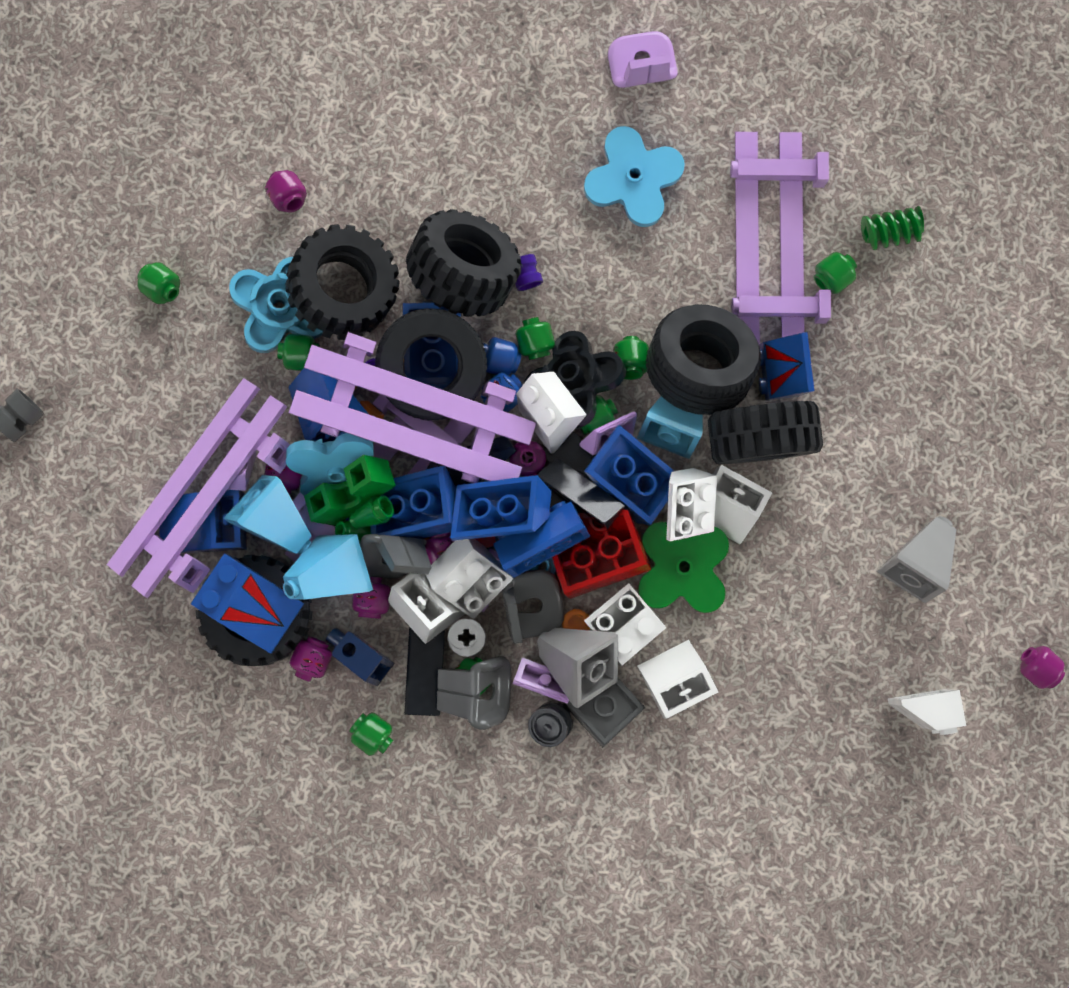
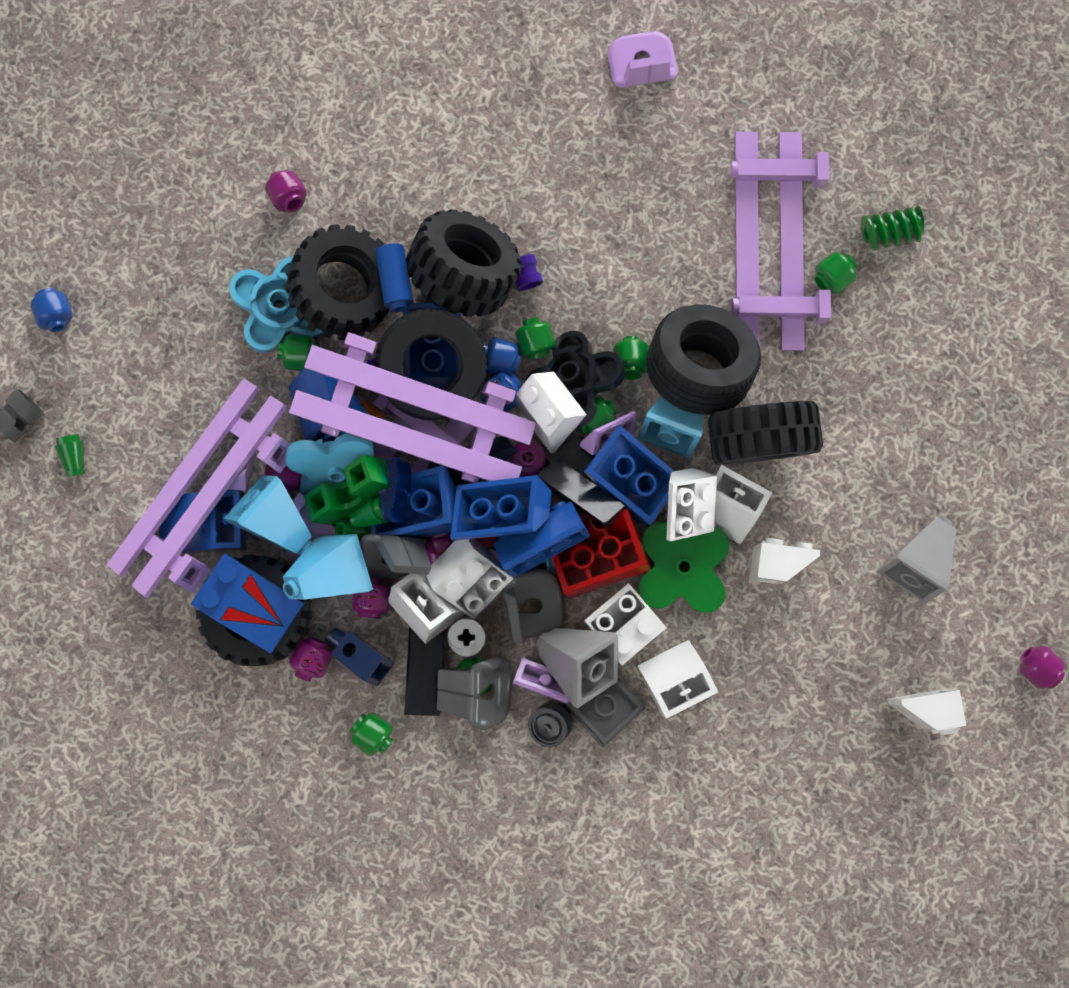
(51, 310): none -> blue head
(71, 454): none -> green cone
(158, 283): green head -> none
(394, 277): none -> blue brick
(397, 497): none -> clear blue slope
(575, 620): orange tile -> none
(641, 195): medium azure plant -> none
(778, 563): none -> white slope
(786, 367): blue slope -> none

